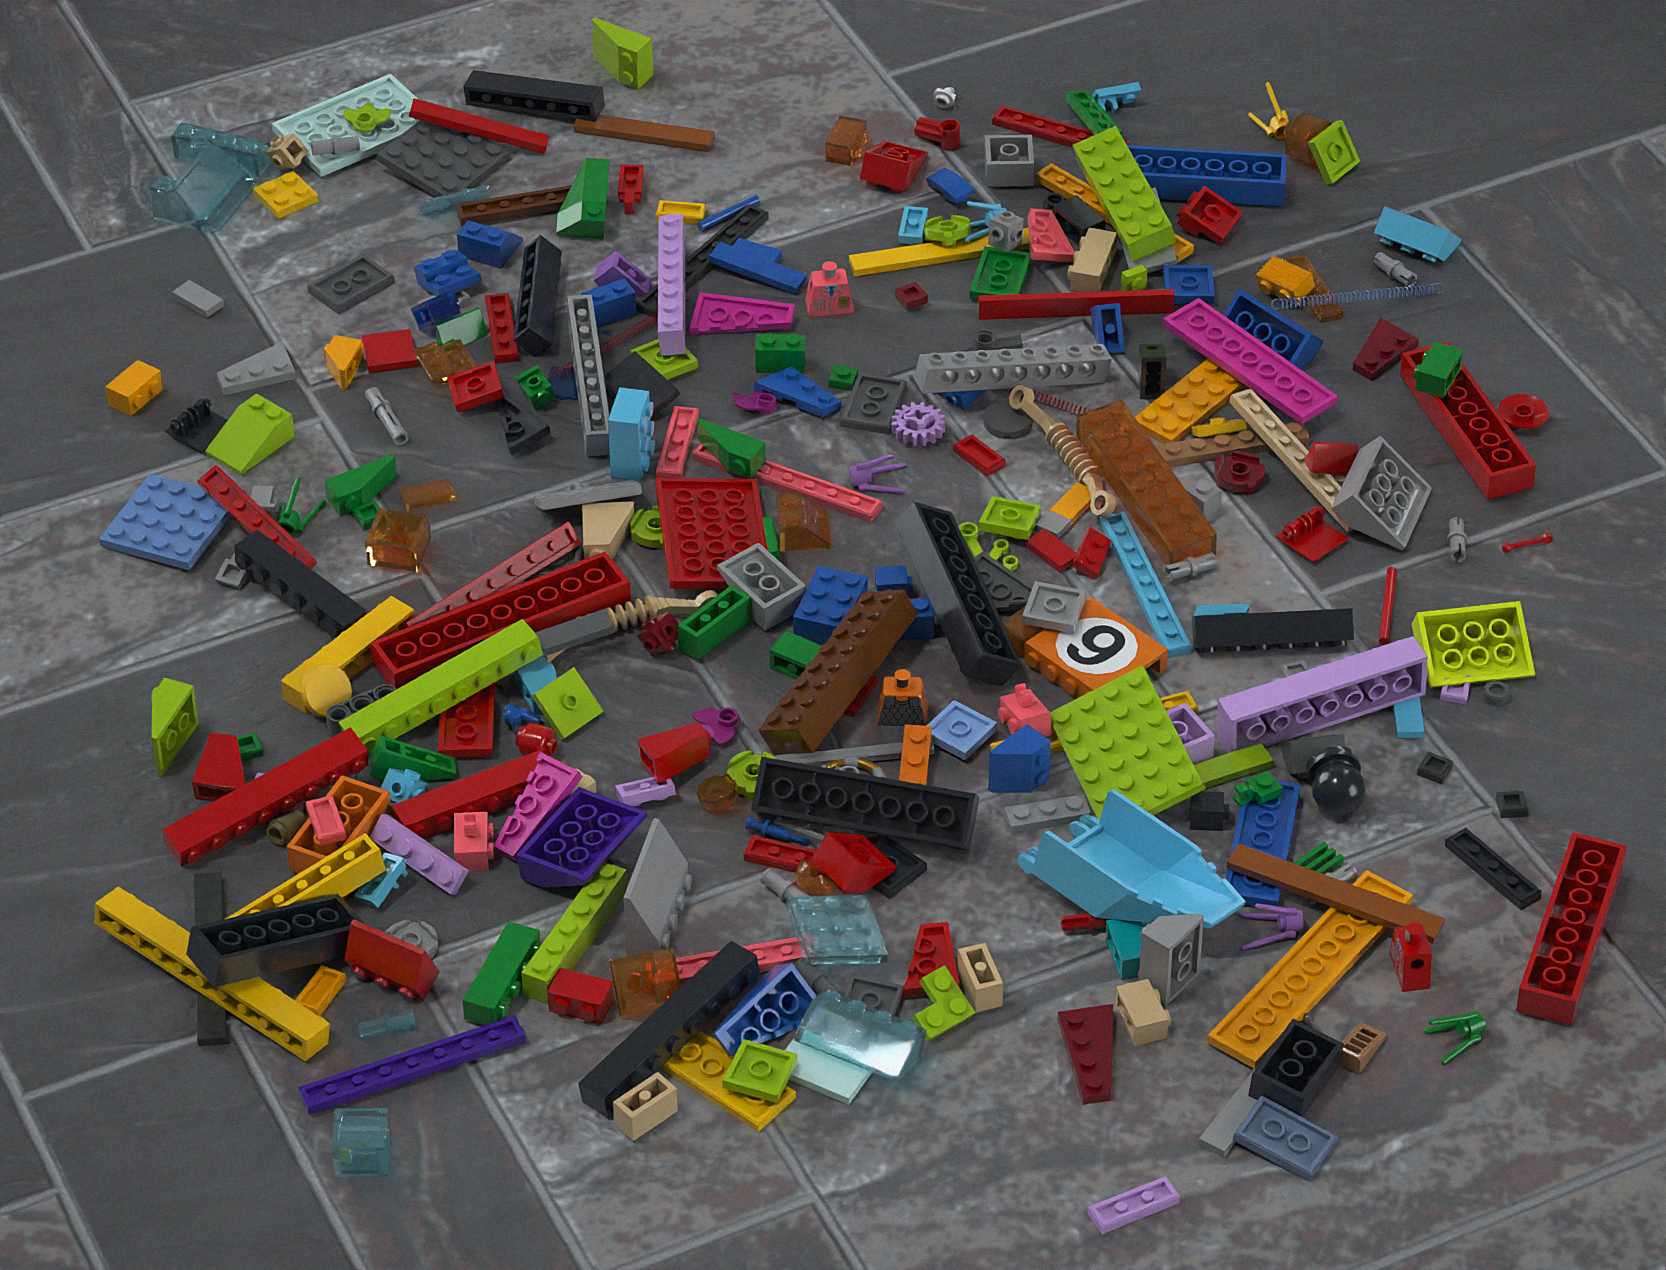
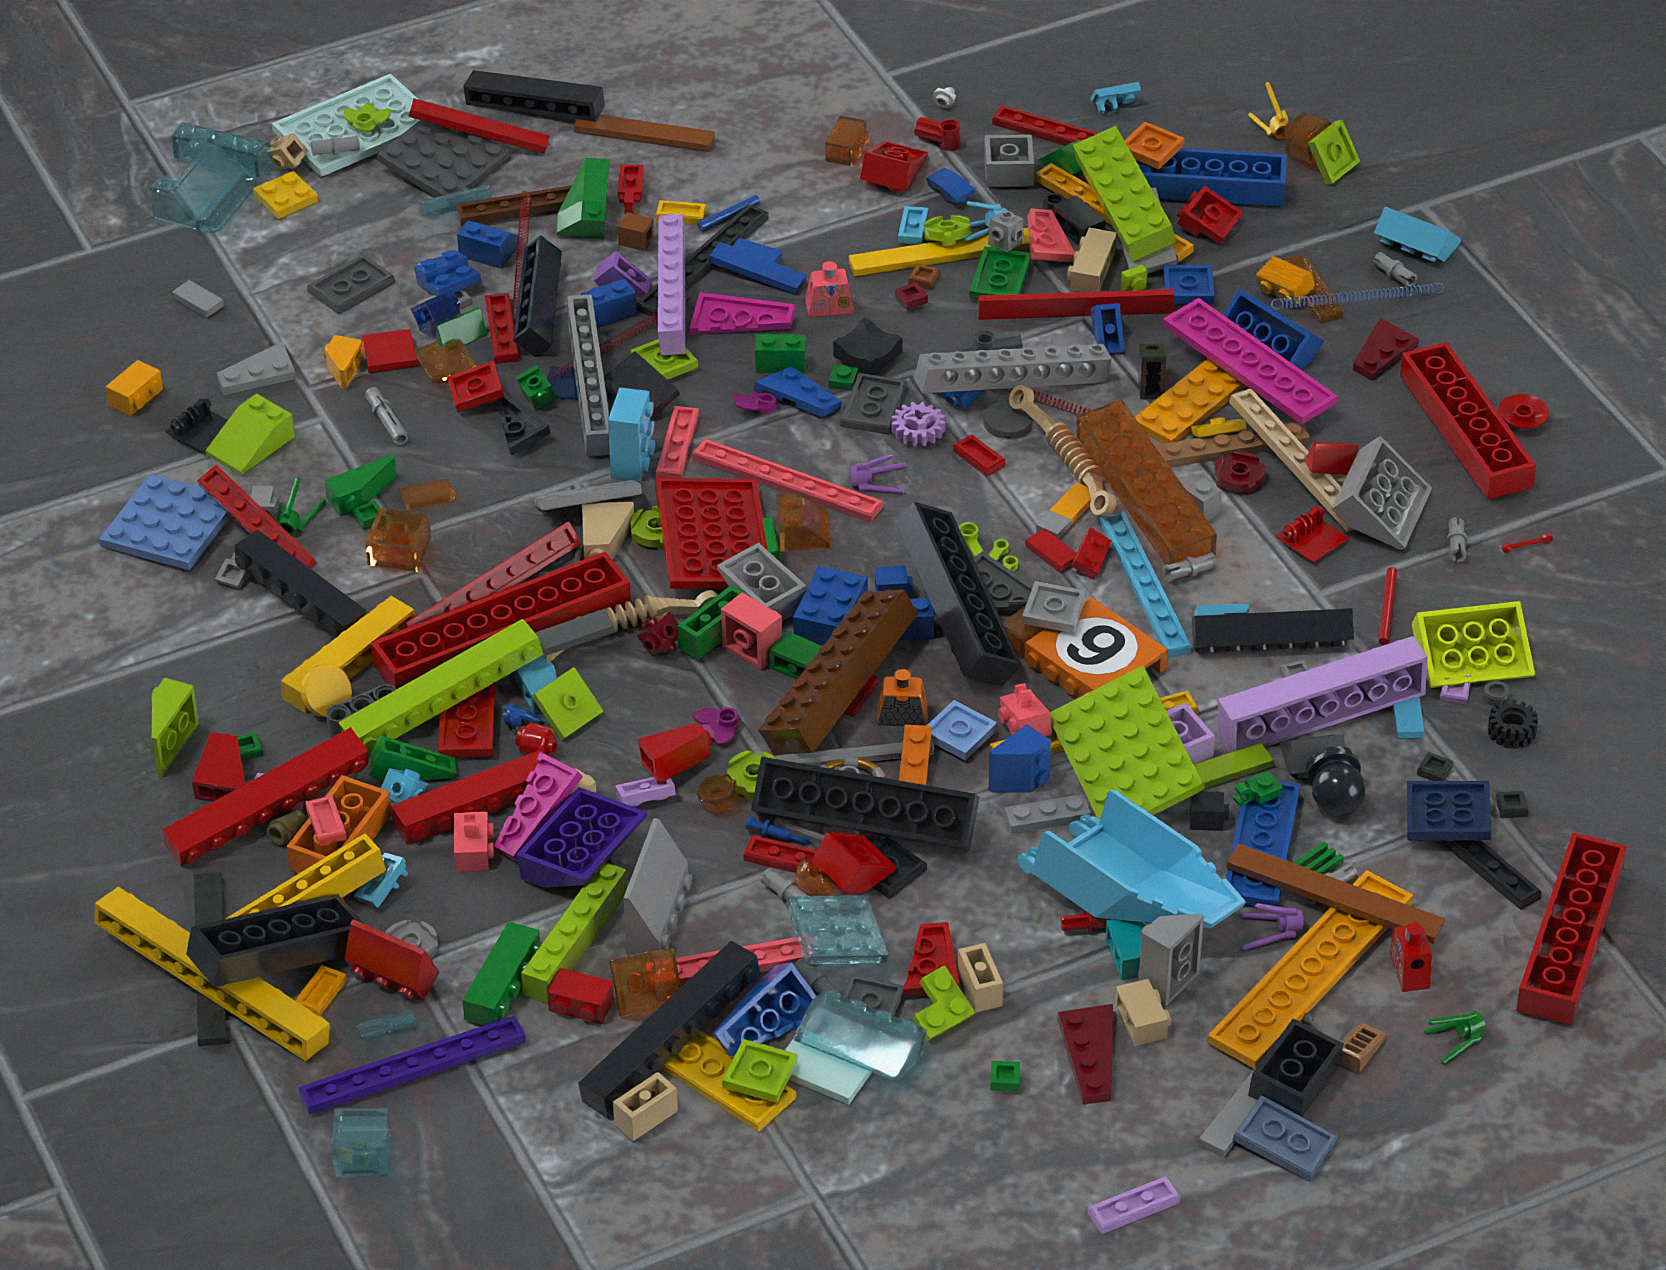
(419, 854): lavender plate -> none
(518, 249): none -> red piece
(623, 53): lime slope -> none
(635, 231): none -> dark orange brick
(732, 449): green slope -> none
(750, 630): none -> coral brick
(867, 347): none -> black brick
(924, 276): none -> dark orange tile
(1005, 1076): none -> green plate
(1009, 518): lime plate -> none
(1064, 159): none -> green slope
(1090, 111): green plate -> none
(1153, 144): none -> orange plate
(1438, 369): green brick -> none
(1448, 810): none -> dark blue plate
(1512, 734): none -> black tyre

